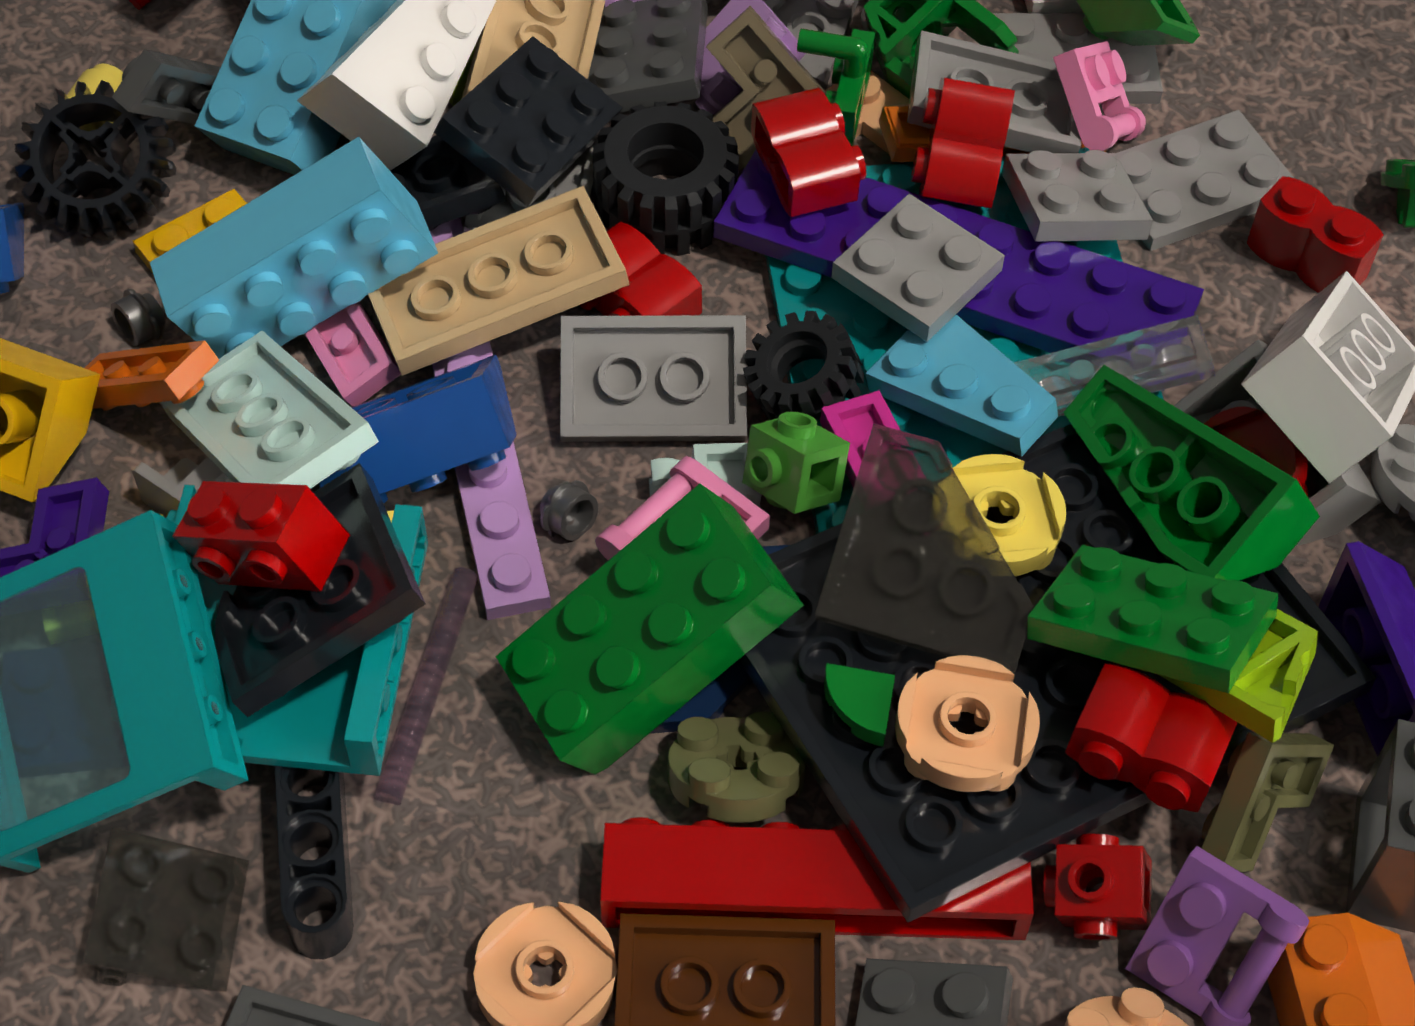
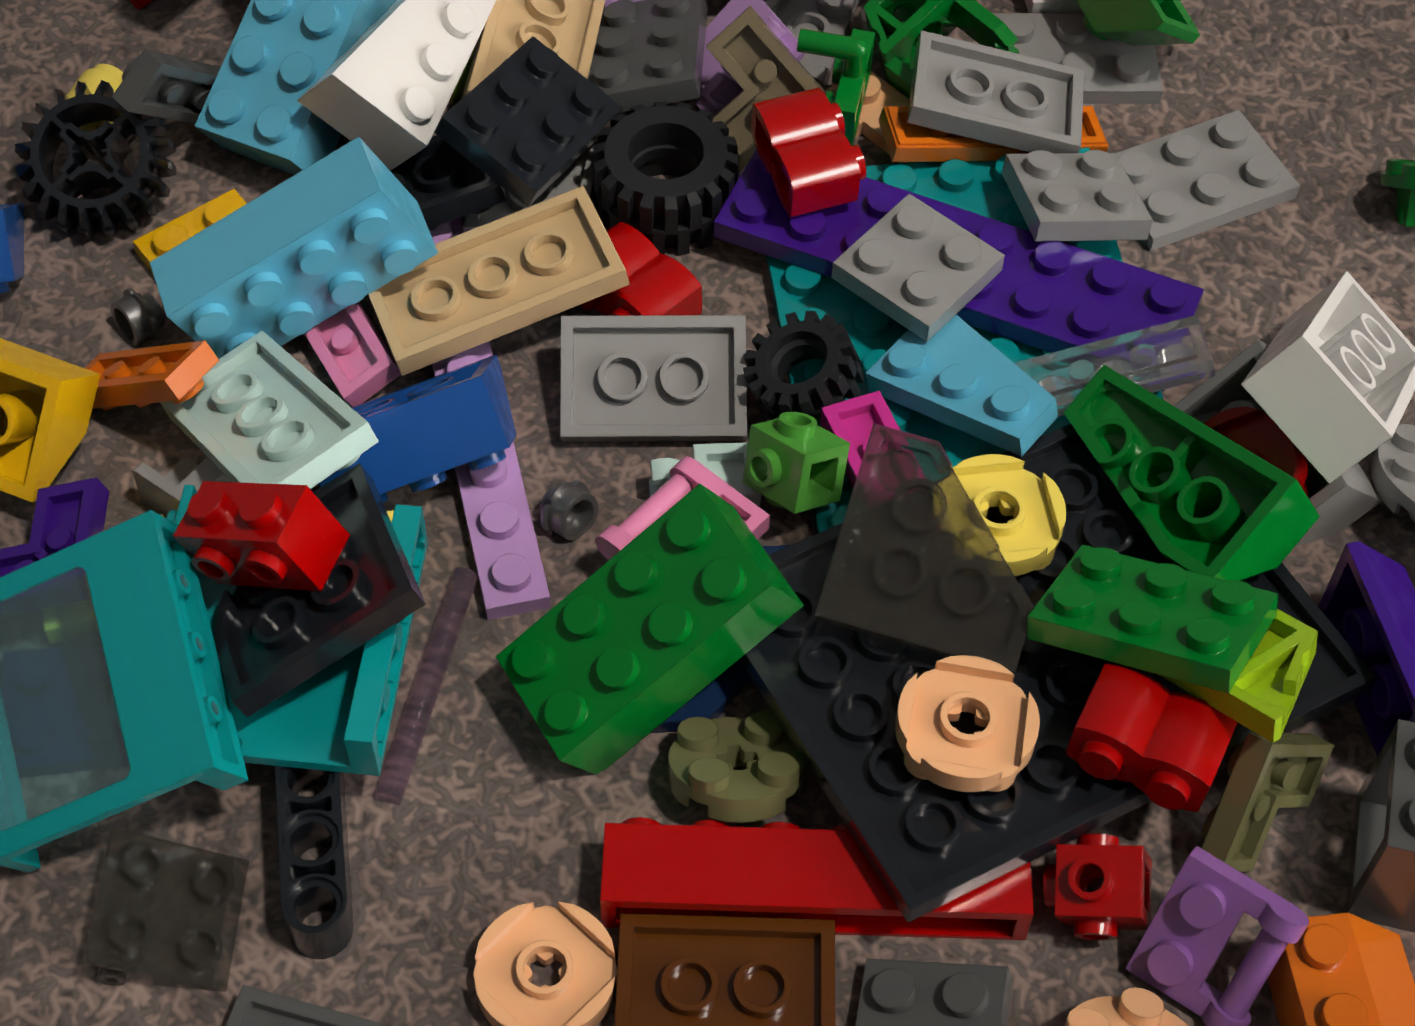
(860, 700): green tile -> none
(964, 142): red brick -> none
(1092, 78): bright pink plate -> none
(1309, 235): red brick -> none

